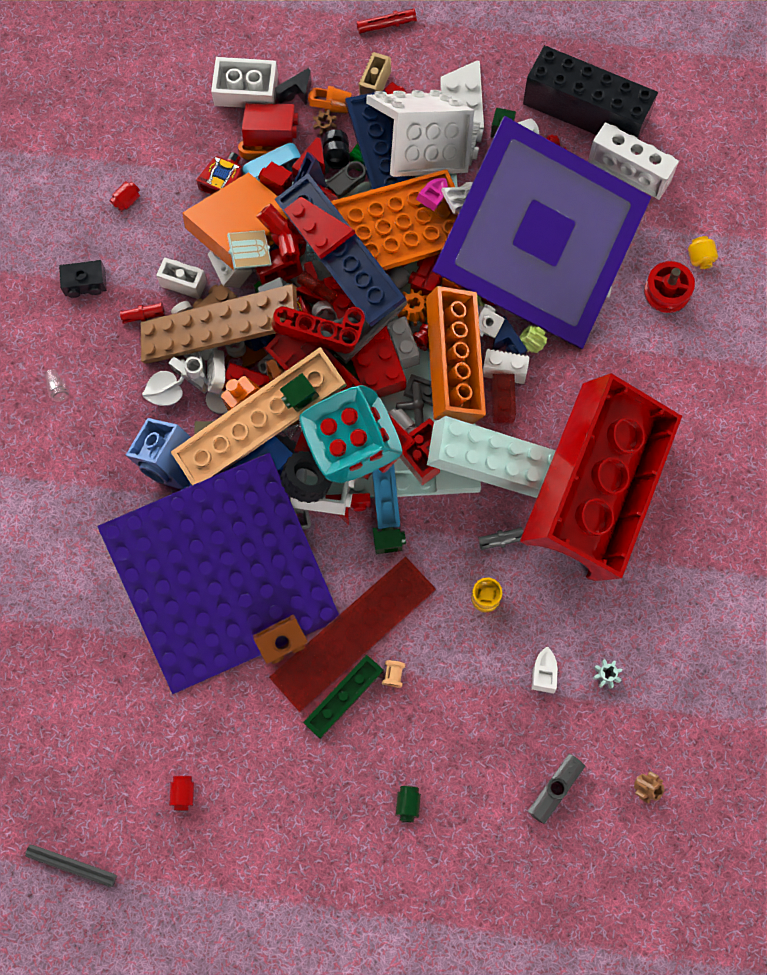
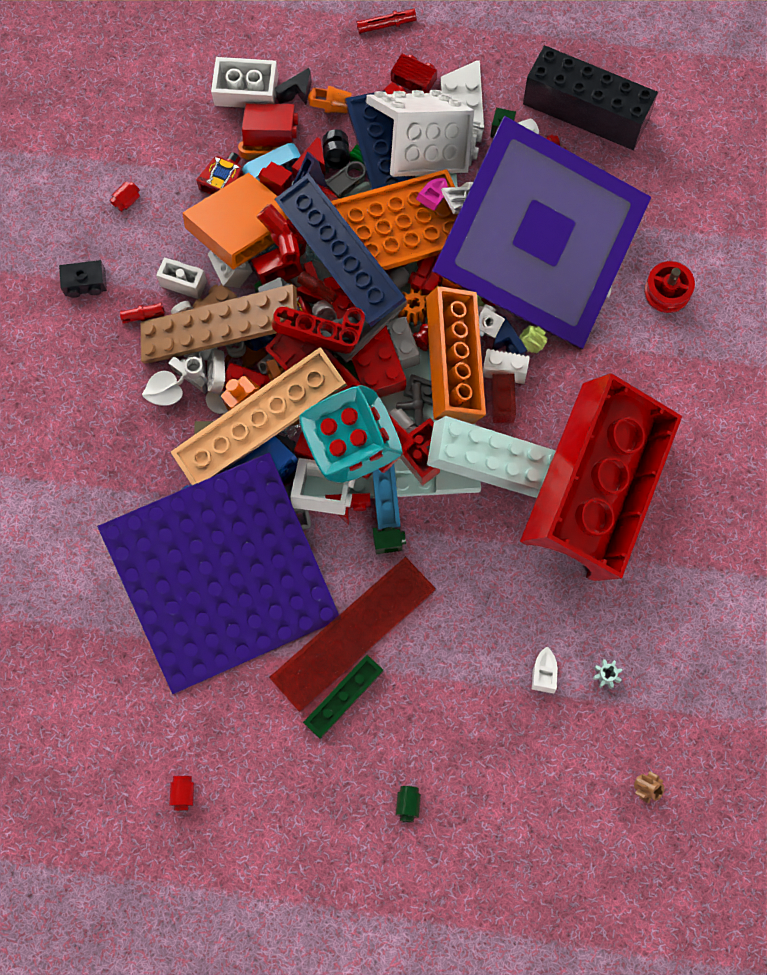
(56, 386): clear cone -> none
(70, 865): dark grey axle -> none
(153, 452): medium blue brick -> none
(249, 249): piece -> none
(266, 640): dark orange brick -> none
(298, 393): dark green brick -> none
(298, 489): black tyre -> none
(318, 227): red wing -> none
(322, 117): medium nougat gear -> none
(375, 74): tan brick -> none
(393, 673): light nougat bush -> none
(413, 73): none -> red brick
(486, 594): yellow wheel -> none
(500, 538): dark grey pin -> none
(565, 776): dark grey piece -> none
(632, 168): white brick -> none
(702, 252): yellow head -> none

